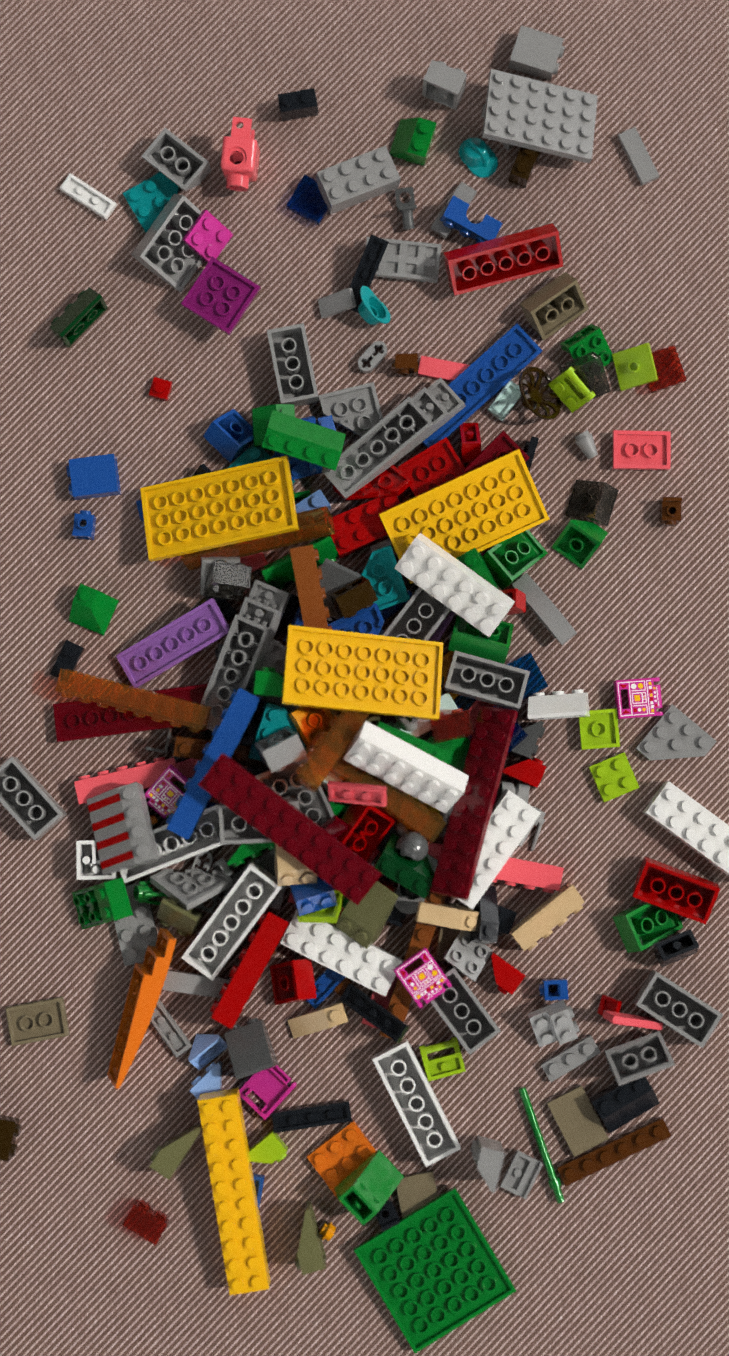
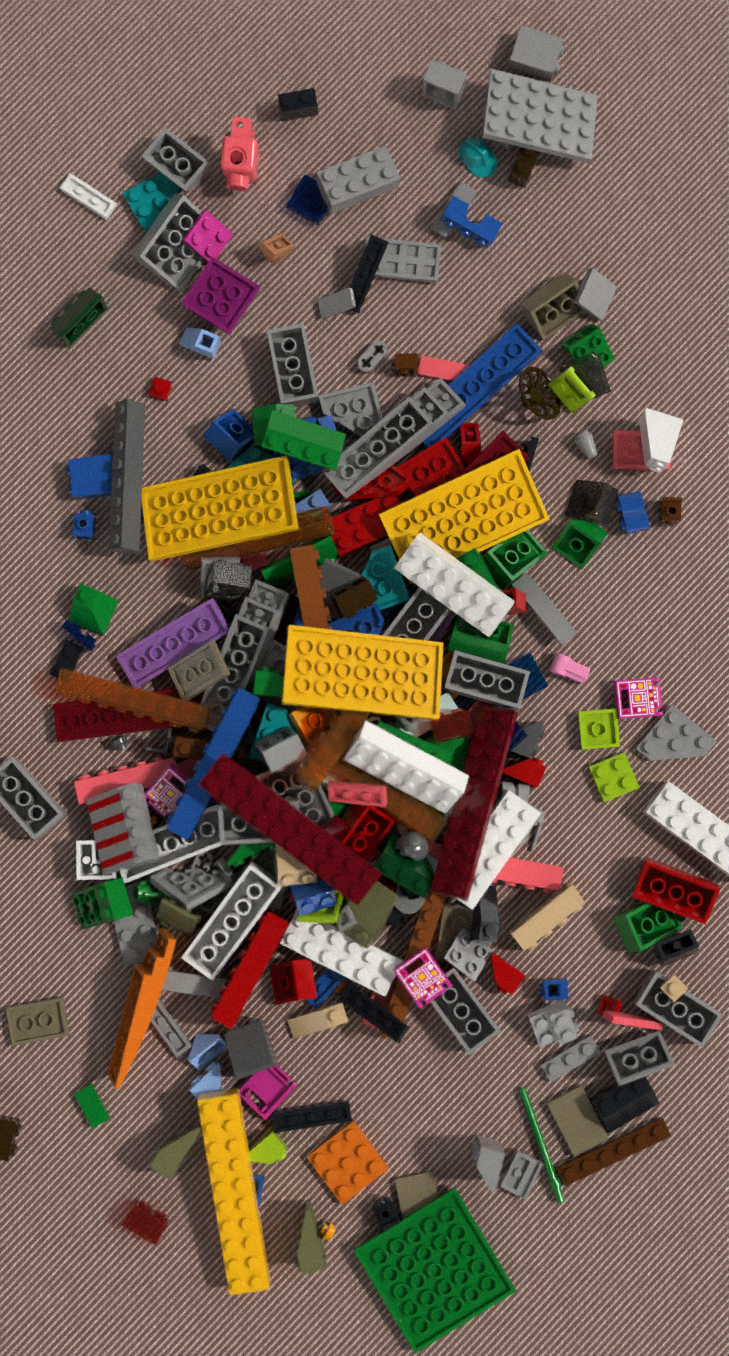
(74, 629): none -> clear blue plate
(92, 1105): none -> green tile
(119, 742): none -> dark grey plate
(127, 477): none -> dark grey brick
(198, 671): none -> dark tan tile
(201, 341): none -> light blue slope
(276, 248): none -> nougat slope
(346, 919): none -> light grey tile
(369, 1187): green slope -> none
(371, 308): teal piece -> none
(406, 208): dark grey bracket -> none
(413, 140): green slope -> none
(416, 1102): white brick -> none
(444, 1065): lime plate -> none
(447, 916): tan slope -> none
(503, 259): red brick -> none
(505, 401): light aqua tile -> none
(506, 920): black brick -> none
(558, 705): white slope -> none
(564, 666): none -> bright pink piece
(595, 294): none -> light grey tile
(632, 513): none -> blue brick
(635, 366): lime plate -> none
(638, 156): light grey tile -> none
(658, 438): none -> white slope
(668, 369): clear red plate -> none
(673, 987): none -> tan plate

